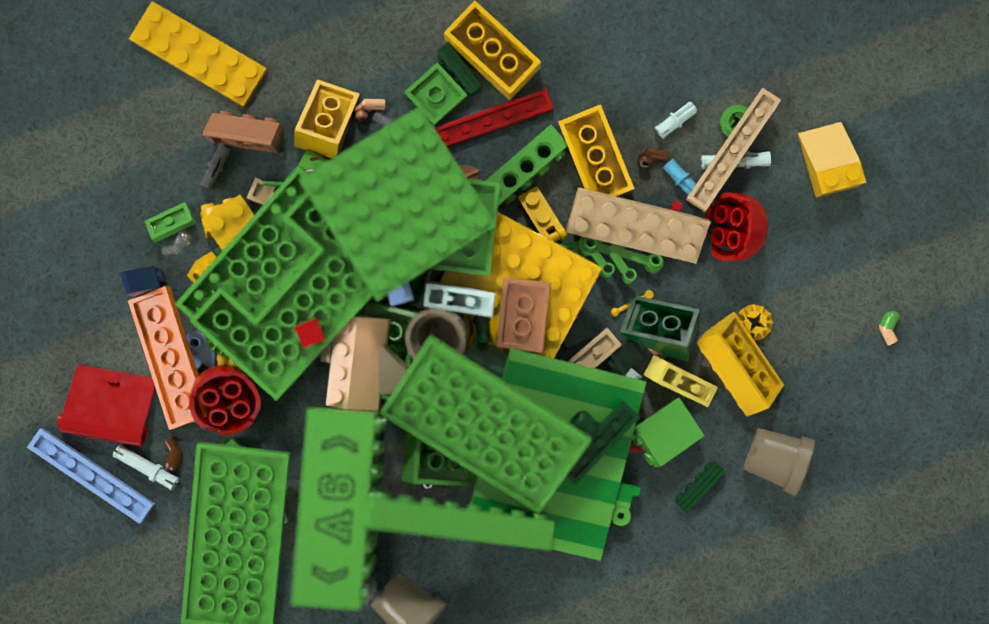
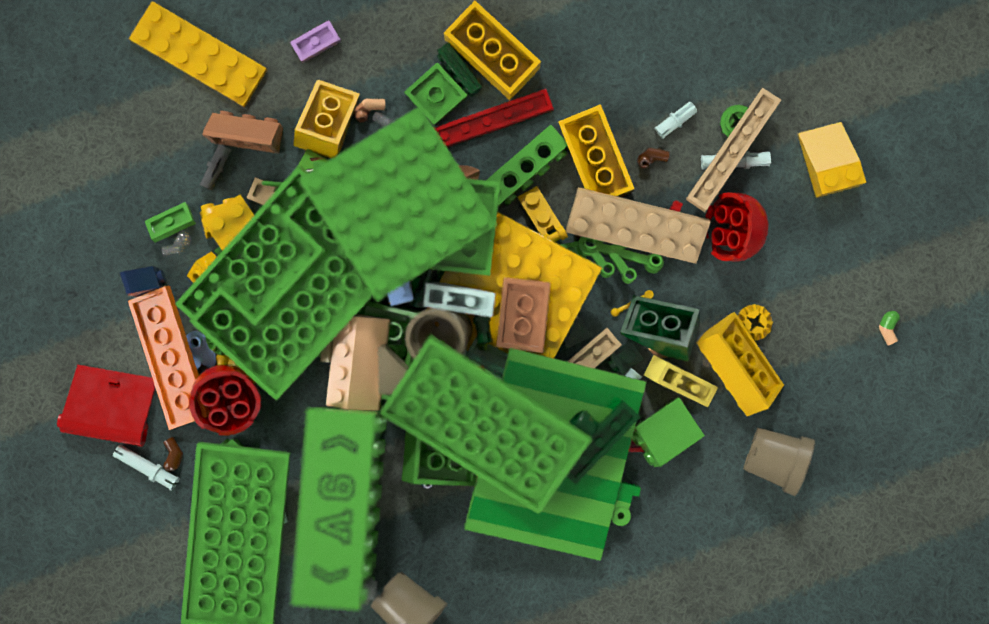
(91, 475): light blue plate -> none
(310, 332): red tile -> none
(315, 41): none -> lavender plate
(457, 522): bright green brick -> none
(679, 176): medium azure axle -> none
(699, 487): dark green piece -> none

